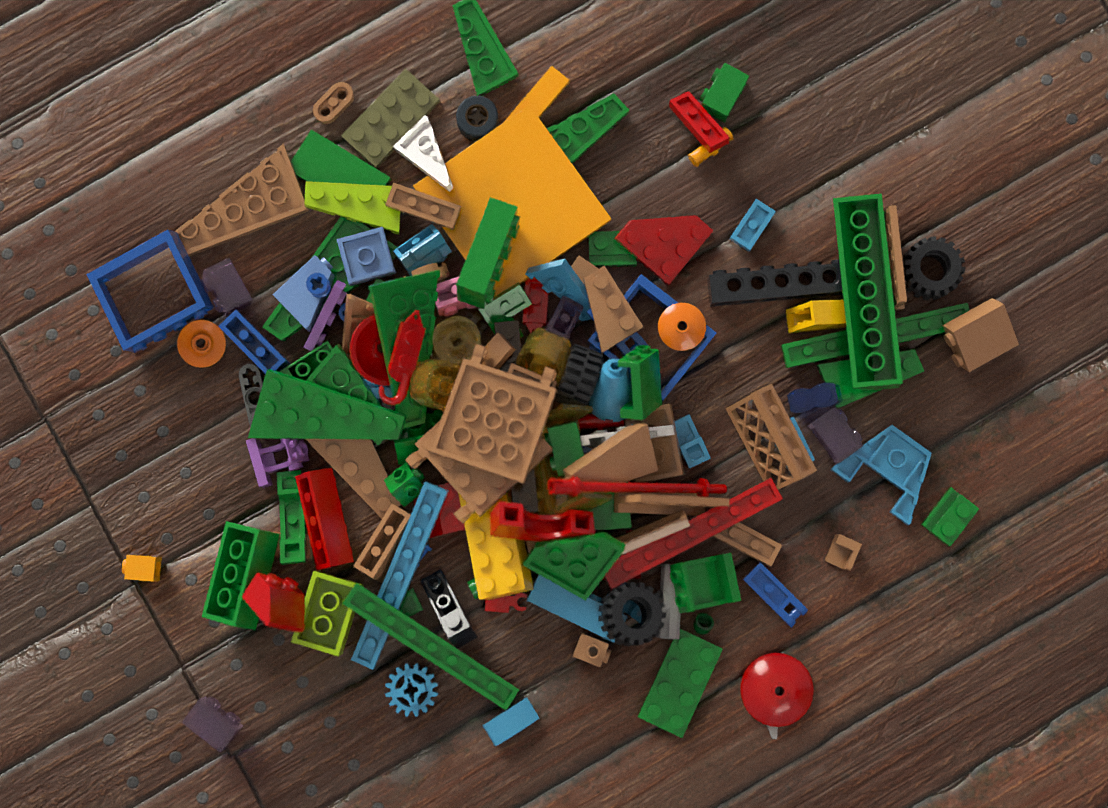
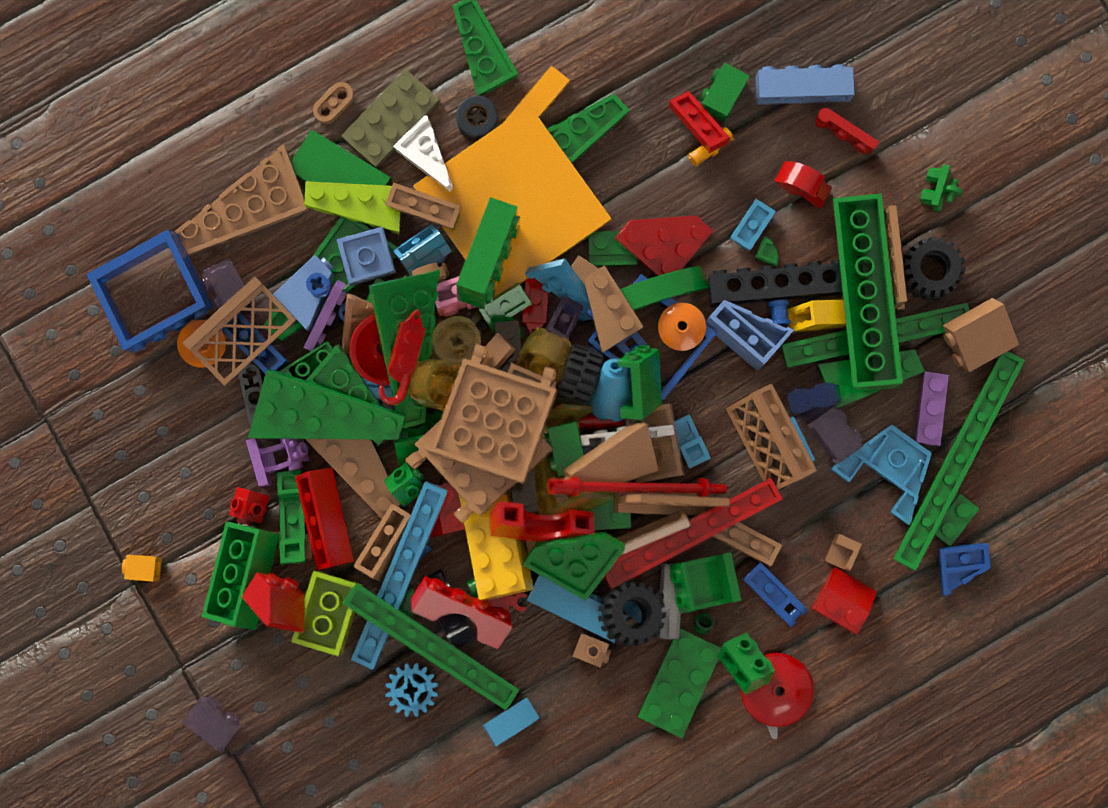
(224, 316): none -> medium nougat fence
(248, 506): none -> red brick
(436, 599): none -> arch
(665, 287): none -> green slope
(746, 333): none -> medium blue wedge
(746, 663): none -> green brick
(767, 252): none -> green tile
(779, 312): none -> blue bush
(804, 85): none -> medium blue brick
(804, 181): none -> red brick
(844, 601): none -> red slope
(846, 131): none -> red plate
(931, 408): none -> medium lavender plate
(942, 179): none -> green hips
(958, 460): none -> green plate
(961, 564): none -> blue wing

